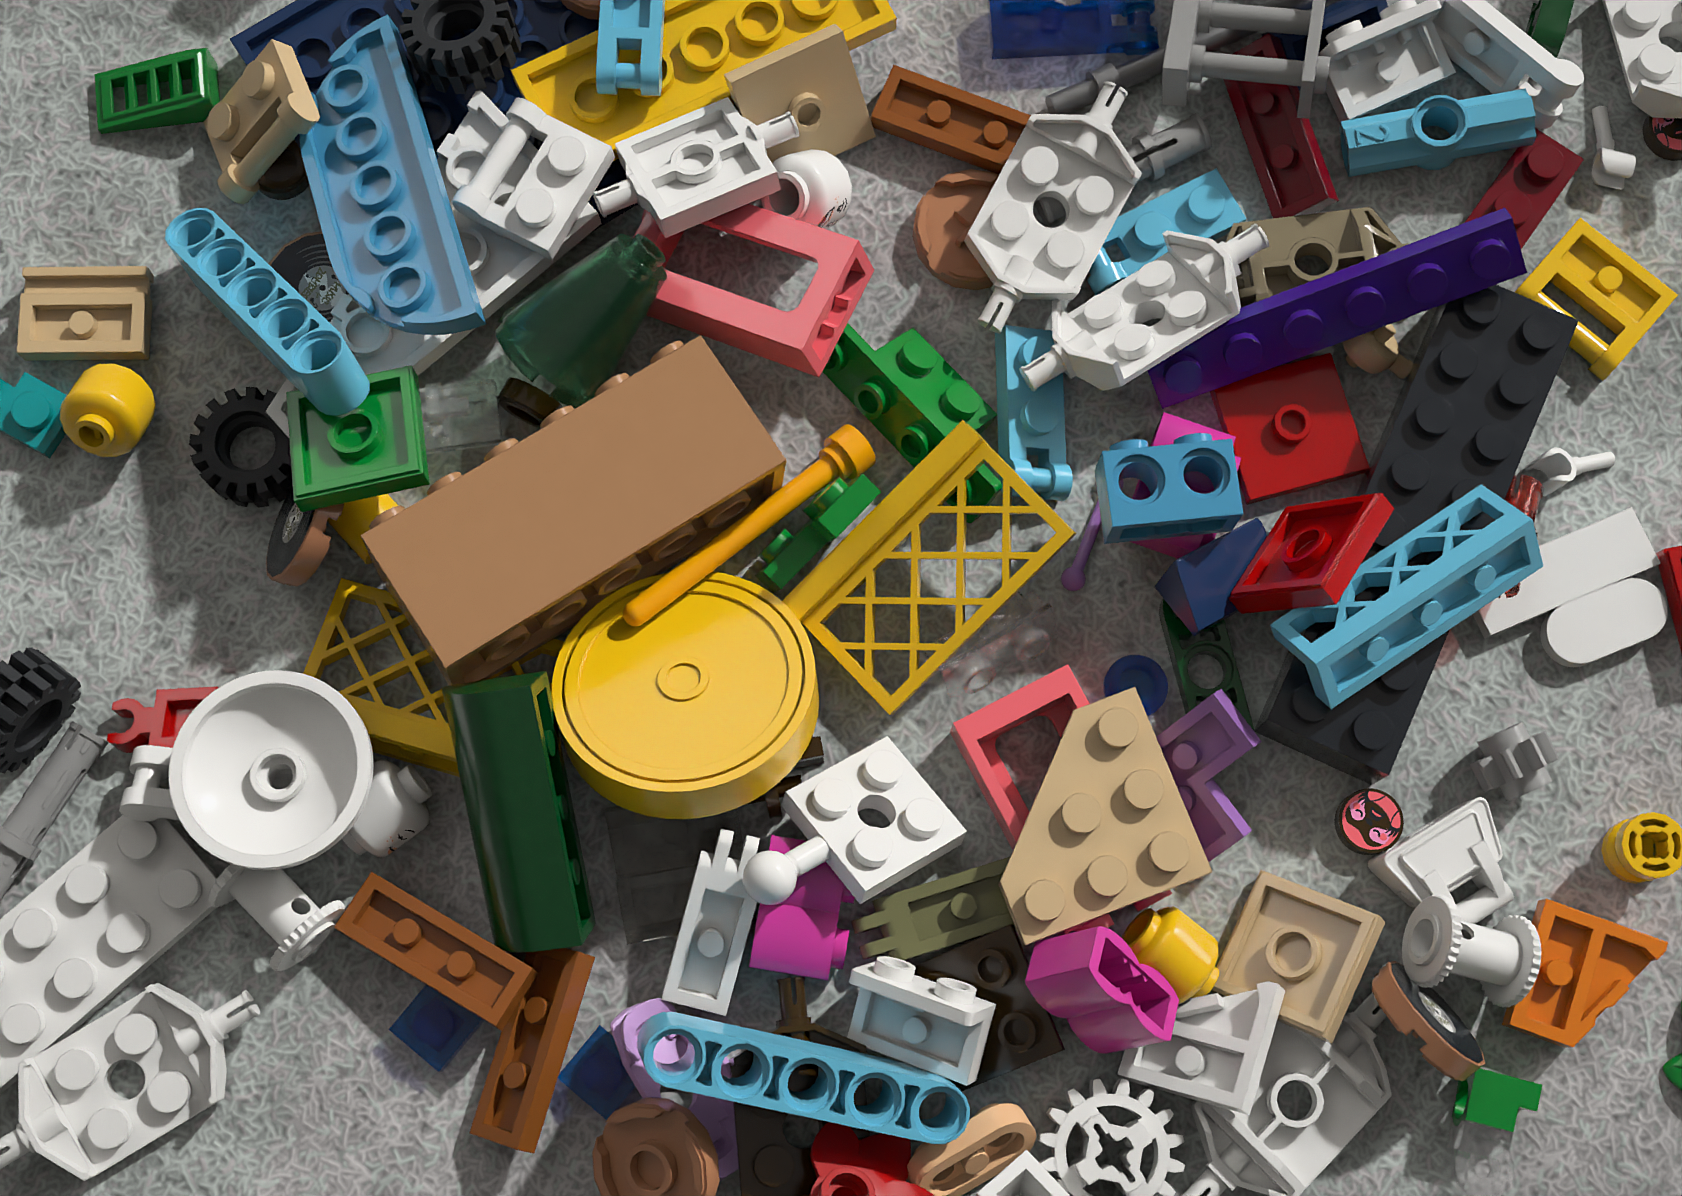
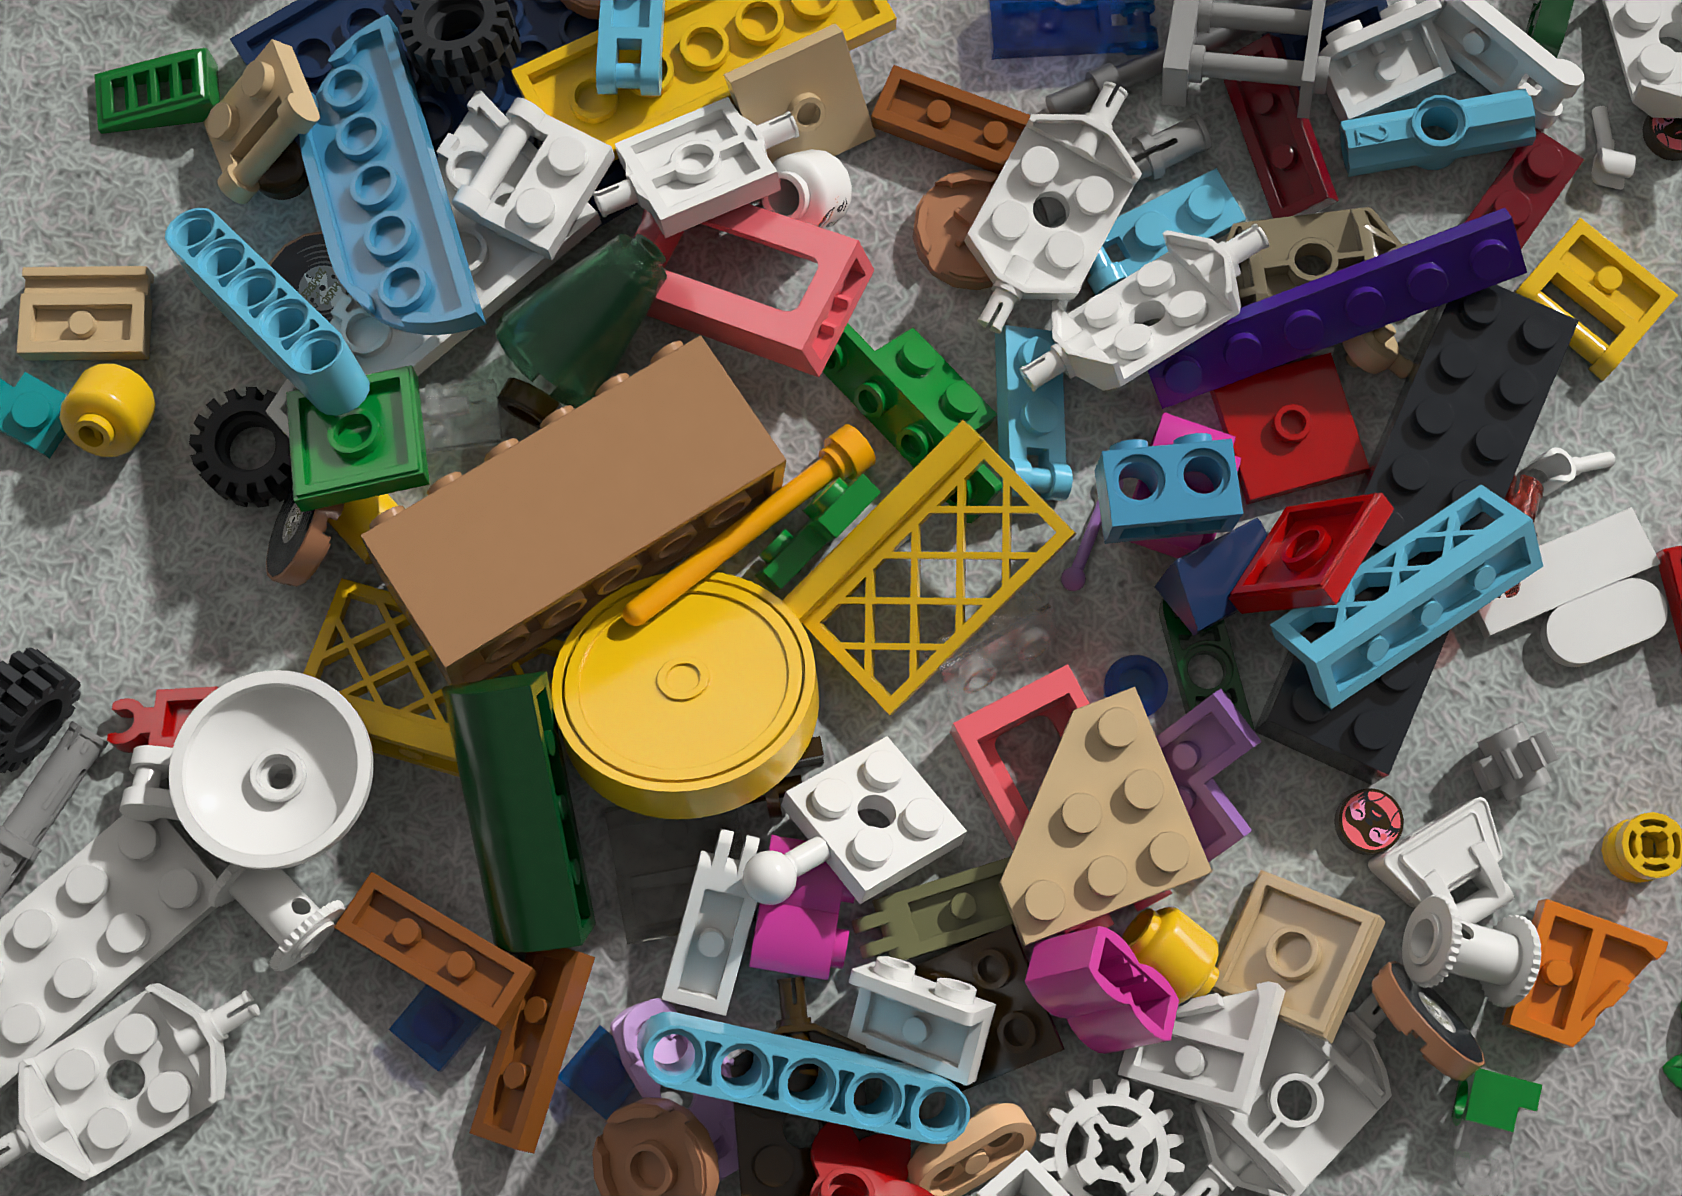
(392, 811): white head -> none

